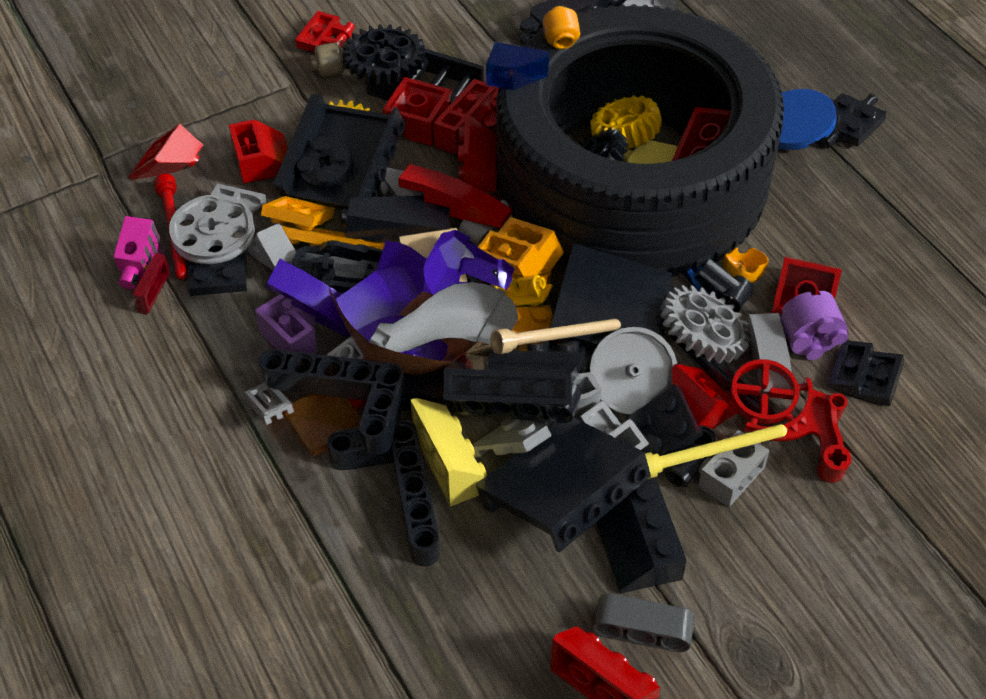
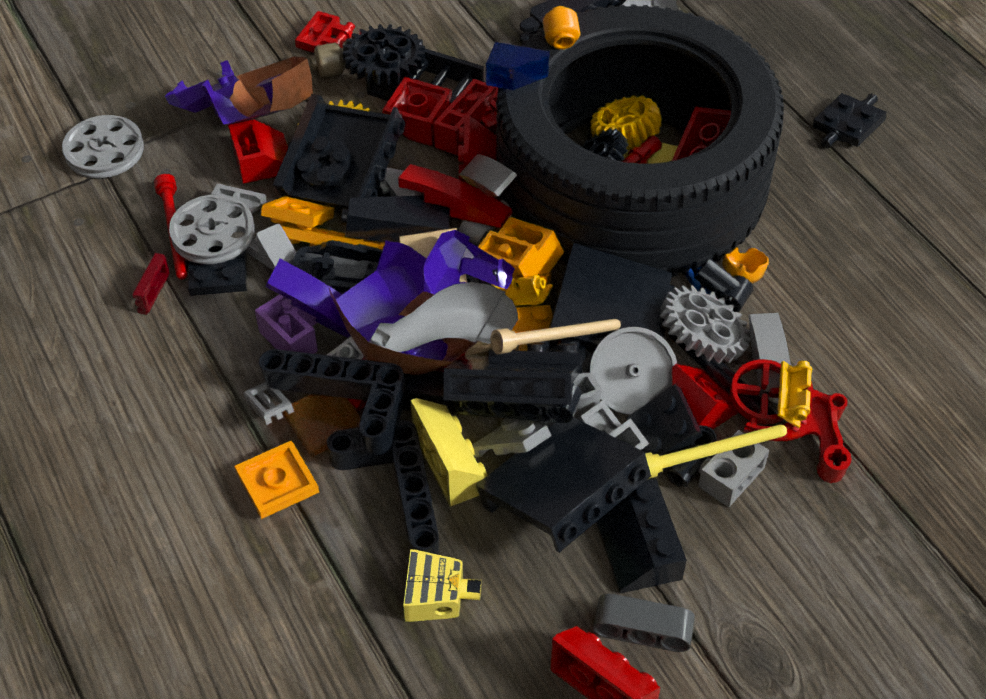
(103, 146): none -> light grey wedge
(135, 249): dark pink torso -> none
(168, 154): red slope -> none
(244, 96): none -> piece
(276, 479): none -> light orange plate
(436, 587): none -> light yellow torso
(487, 175): none -> light grey slope
(644, 151): none -> red pin
(793, 402): none -> yellow hinge
(804, 276): red slope -> none
(806, 118): blue tile -> none
(813, 324): medium lavender brick -> none
(866, 373): black slope -> none

